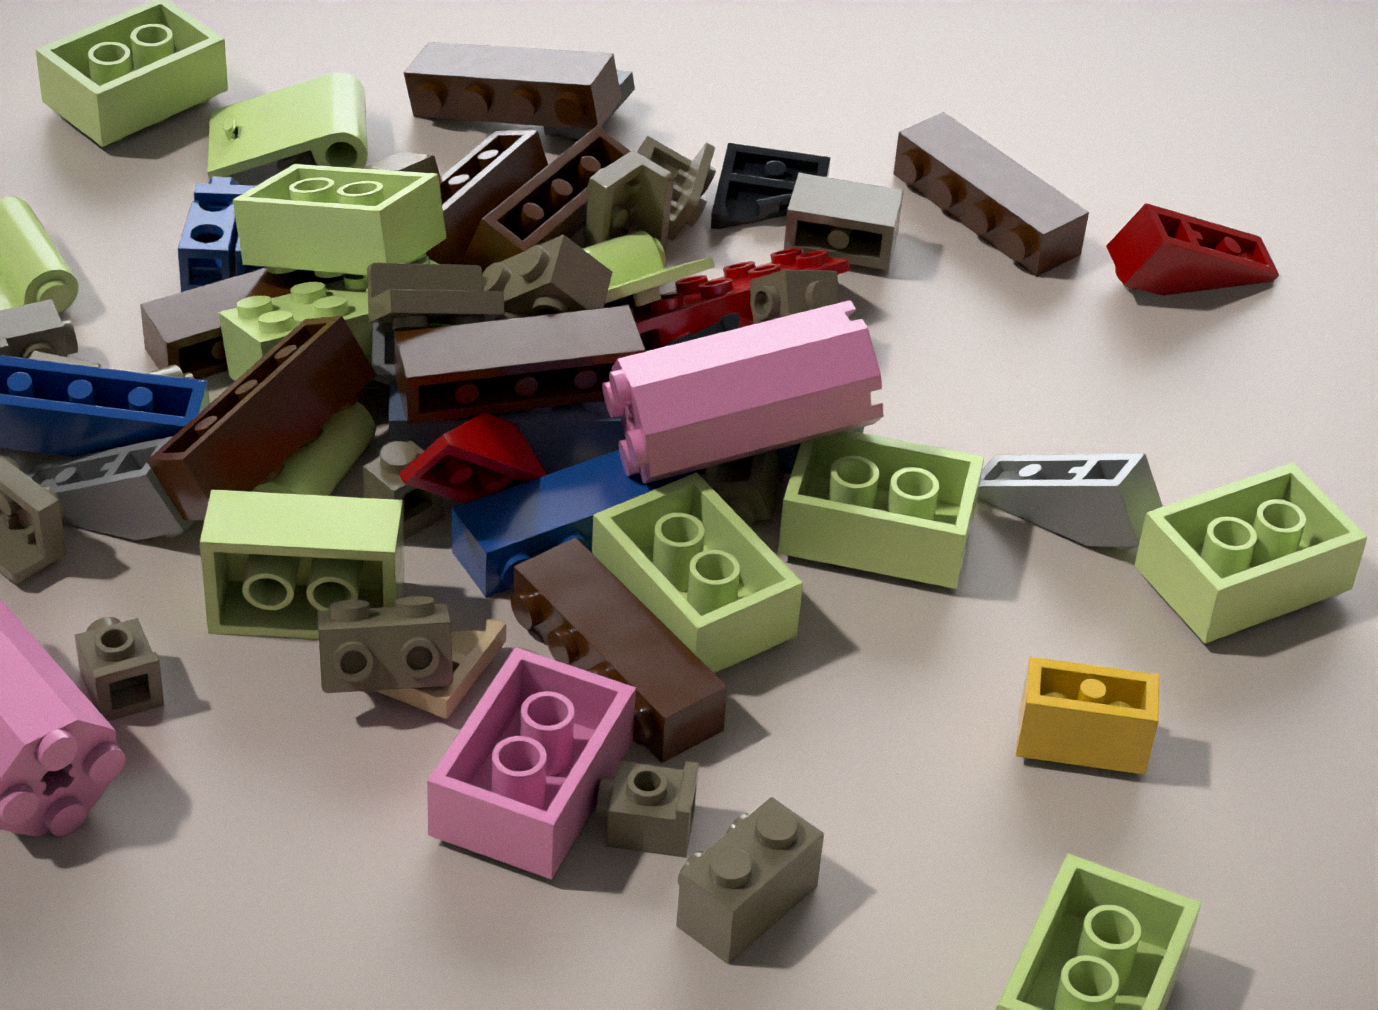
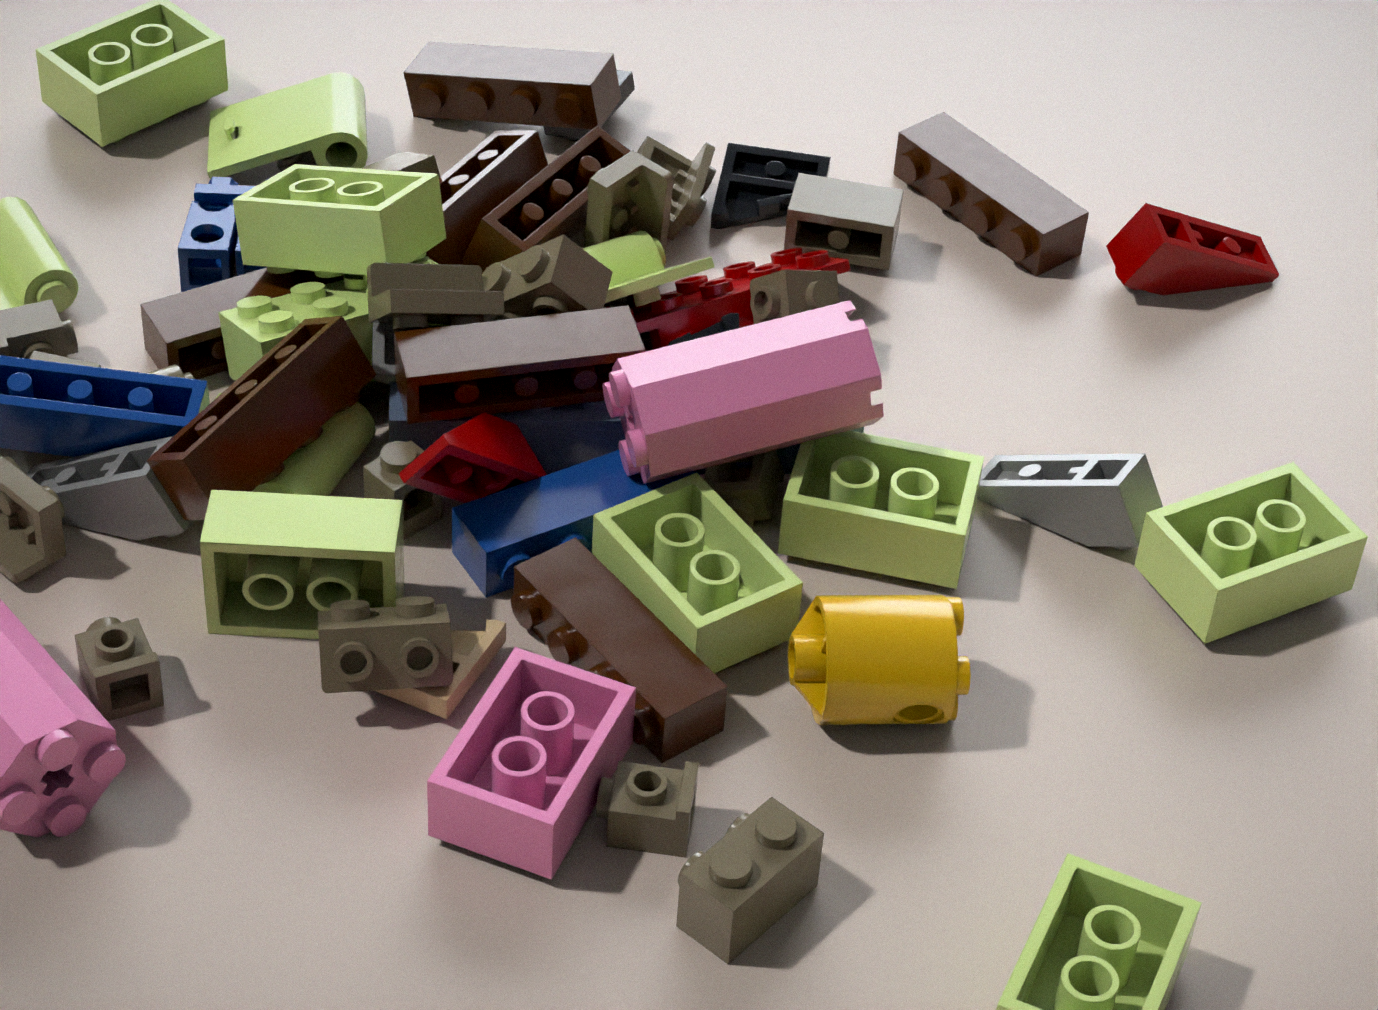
(880, 659): none -> yellow cylinder
(1088, 715): yellow brick -> none

